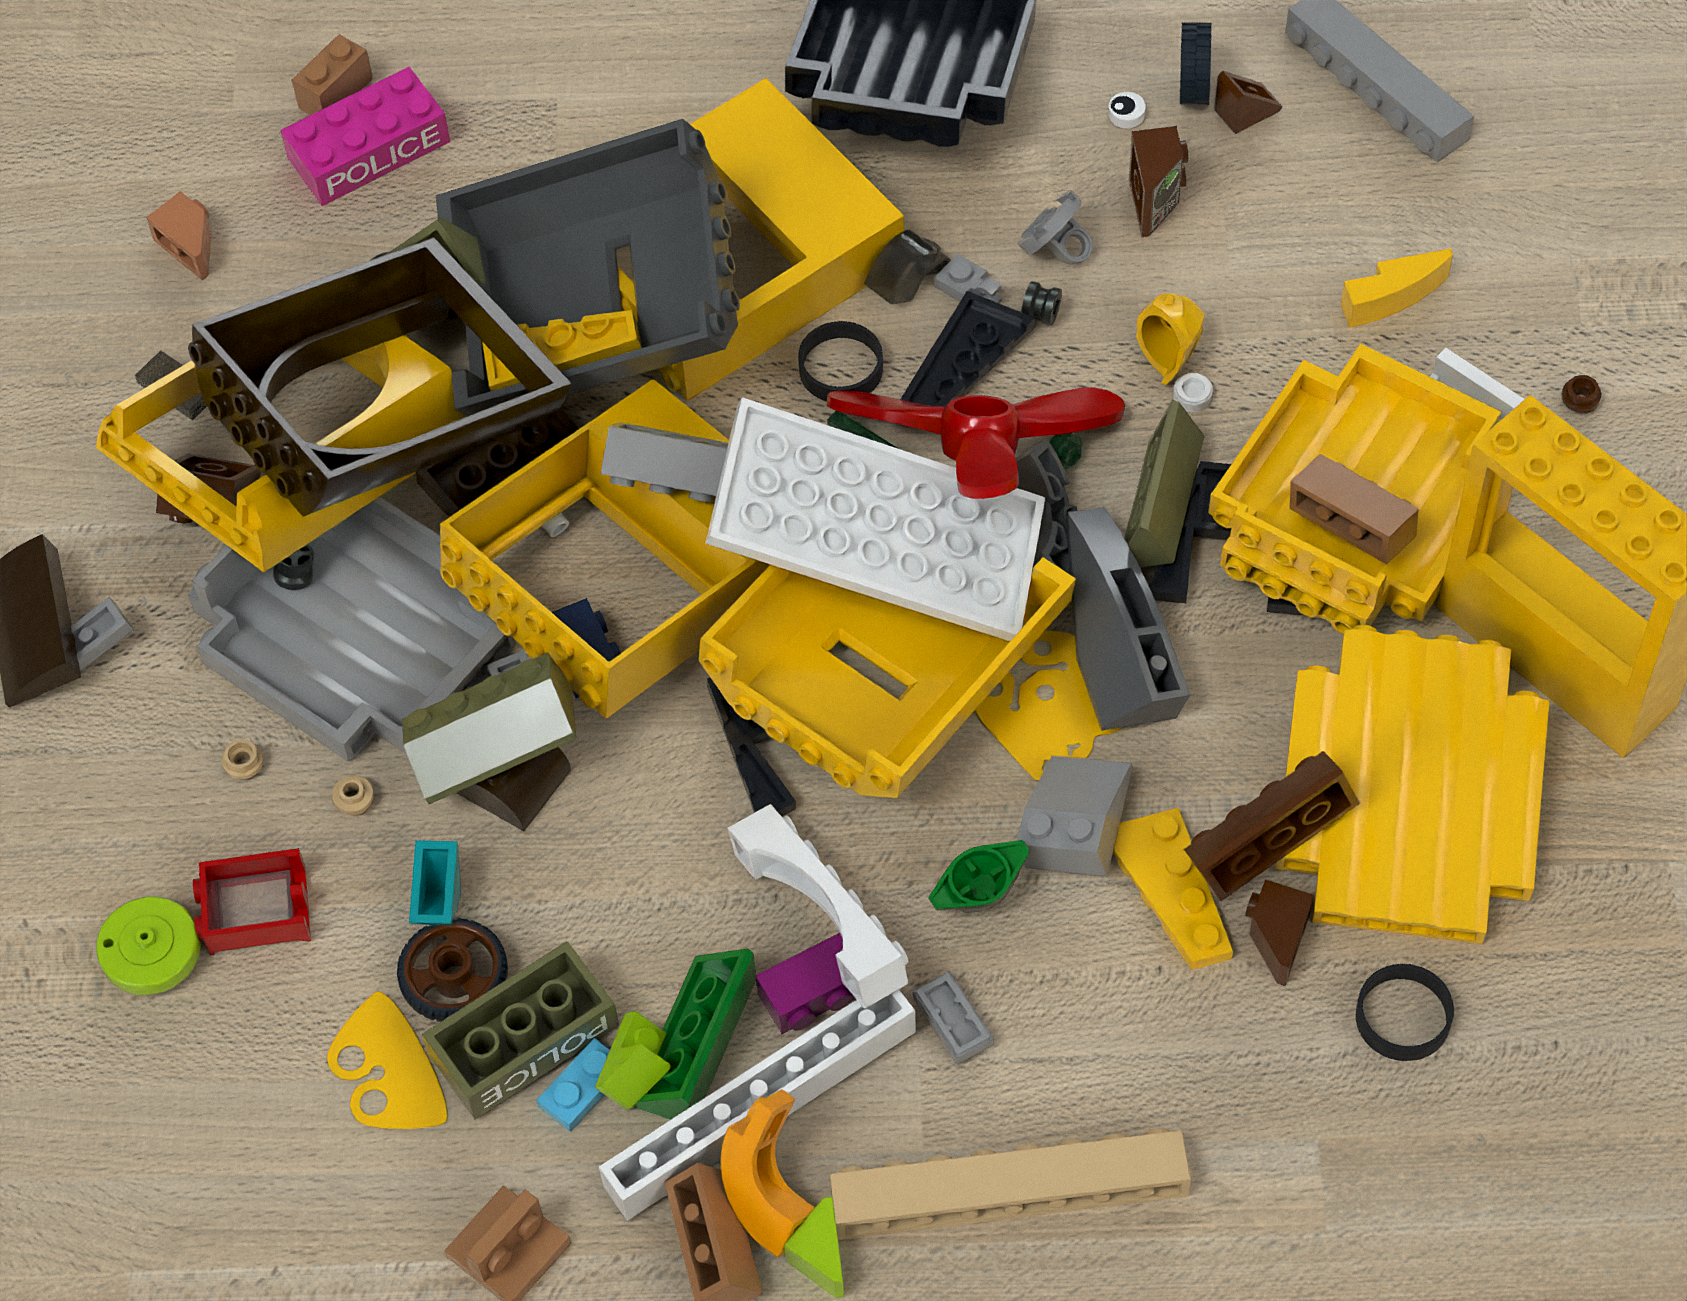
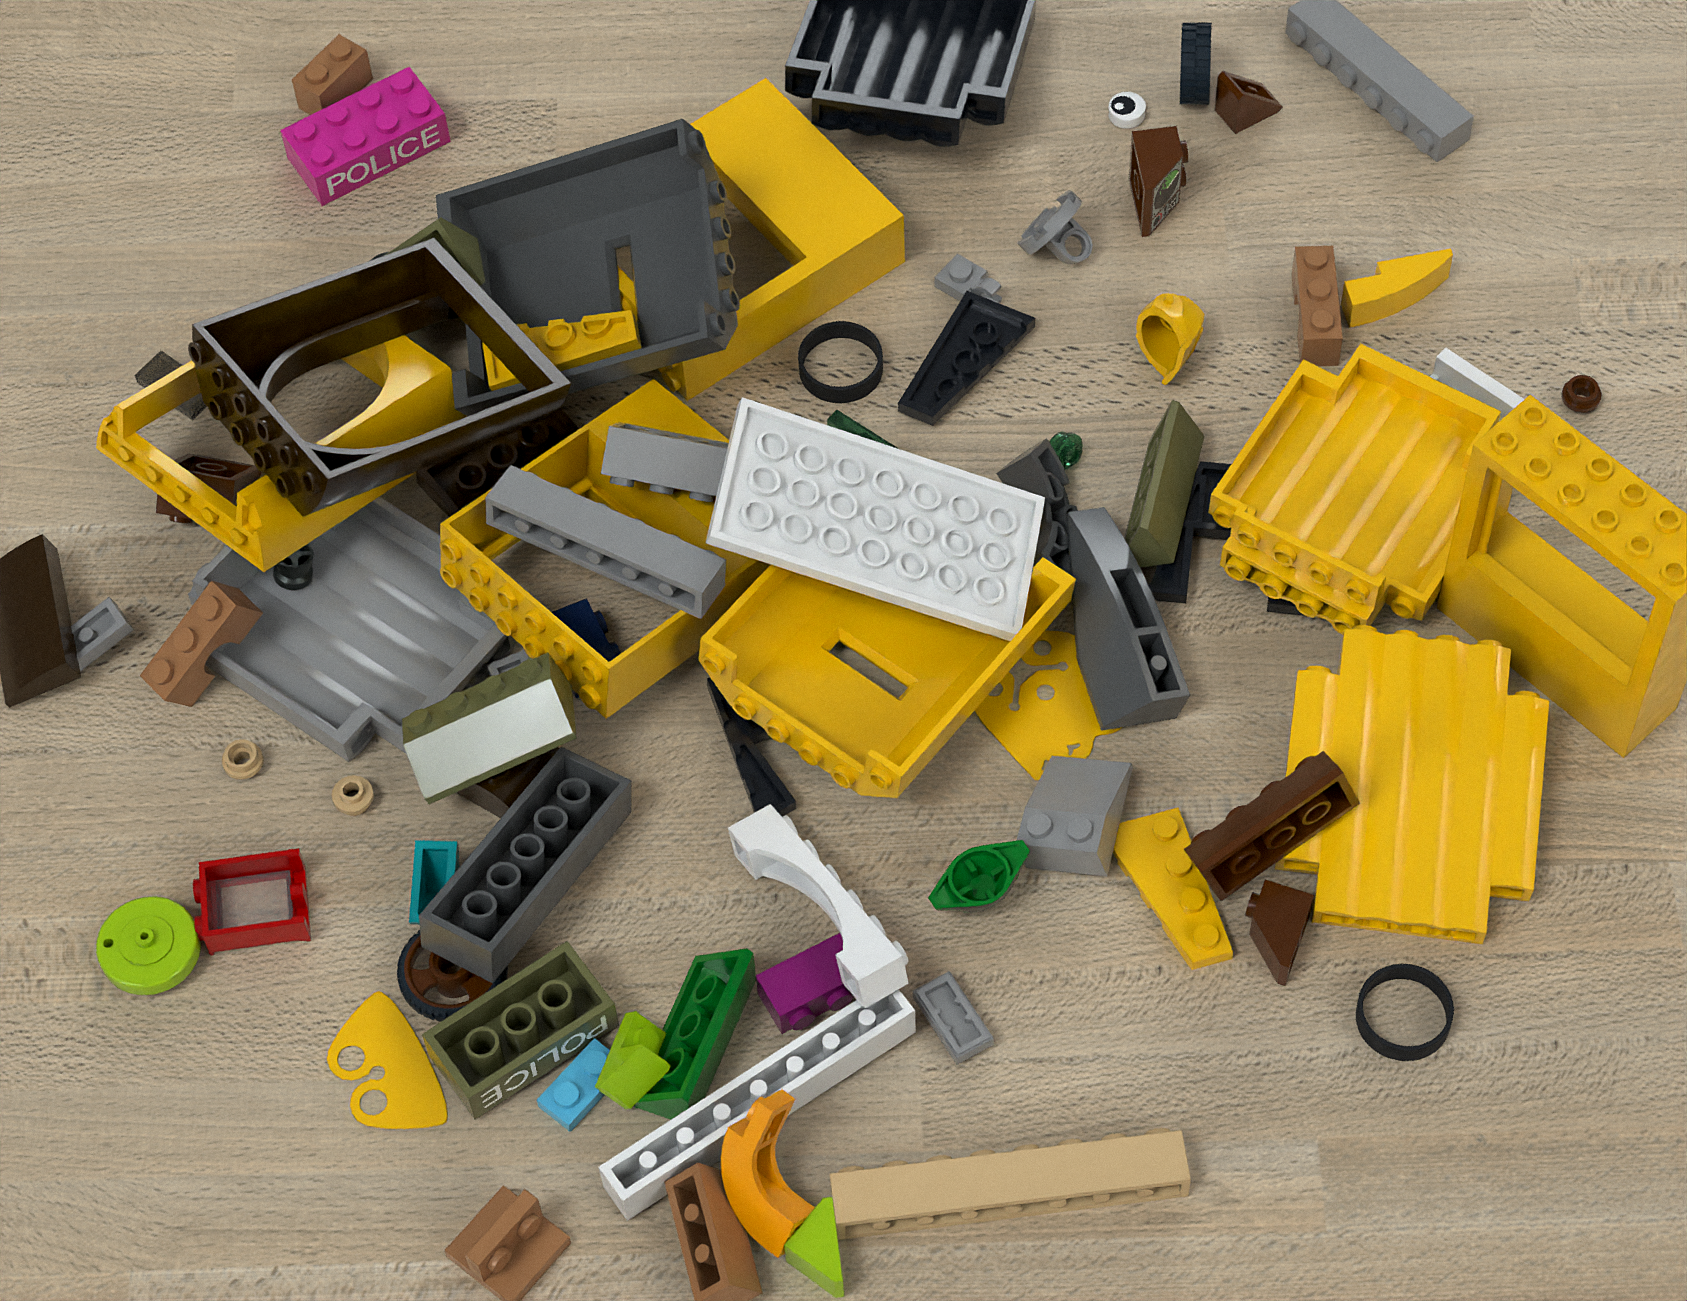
(183, 232): nougat slope -> none
(216, 618): none -> medium nougat arch
(525, 864): none -> dark grey brick
(606, 541): none -> light grey brick
(903, 266): clear smoke brick -> none
(986, 430): red piece -> none
(1042, 302): pearl dark grey wheel -> none
(1193, 392): white tile -> none
(1318, 303): none -> medium nougat arch
(1353, 508): medium nougat brick -> none

